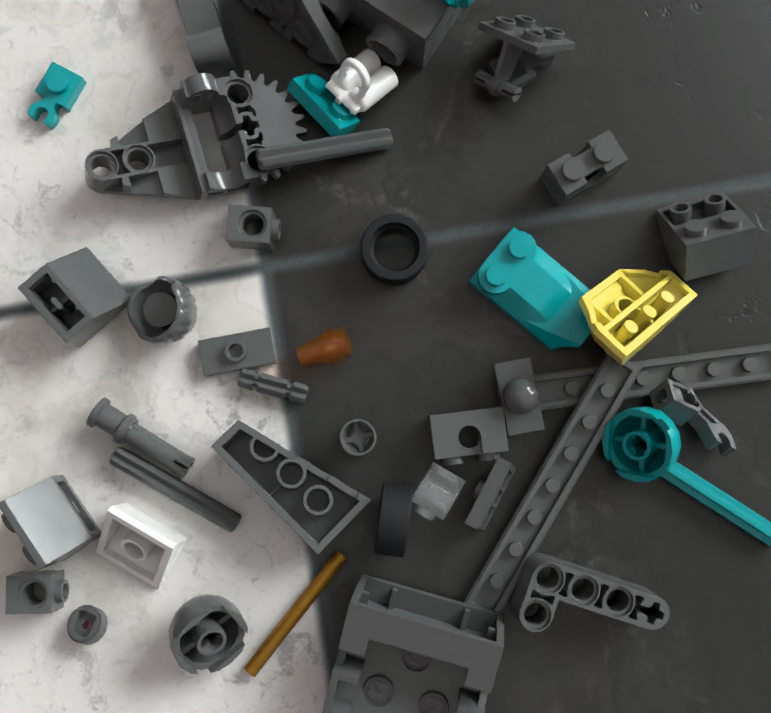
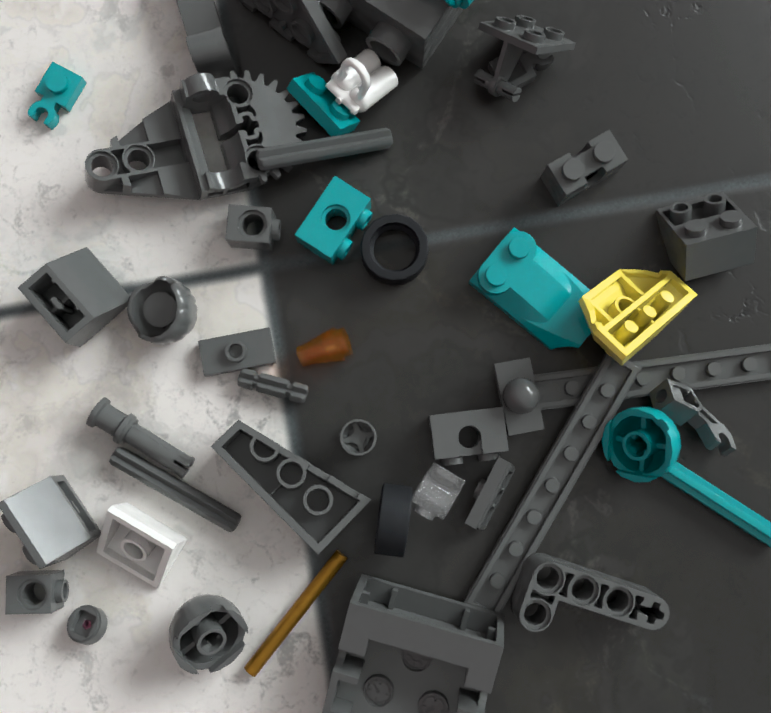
(336, 200): none -> teal brick

